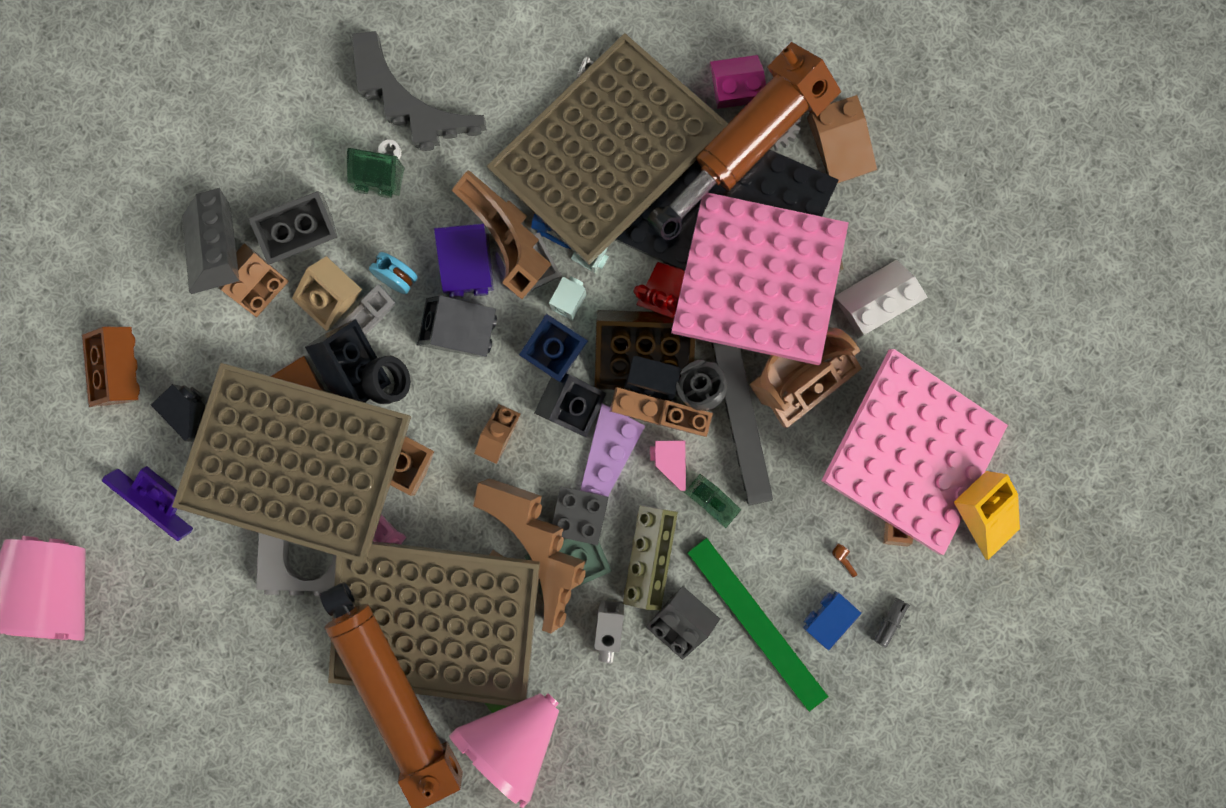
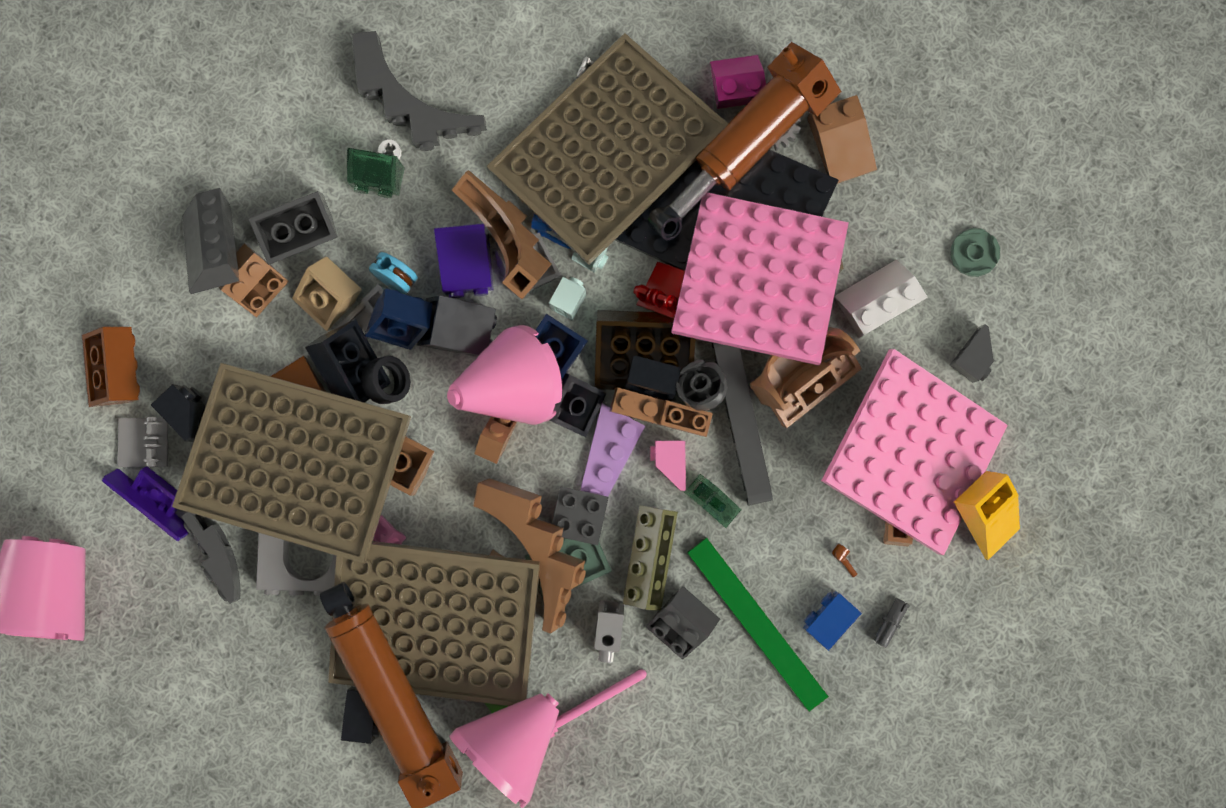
(142, 442): none -> light grey hinge
(221, 564): none -> dark grey slope
(357, 721): none -> black brick
(399, 319): none -> dark blue slope
(511, 379): none -> bright pink cone
(598, 699): none -> bright pink piece
(967, 255): none -> sand green tile
(975, 356): none -> dark grey slope

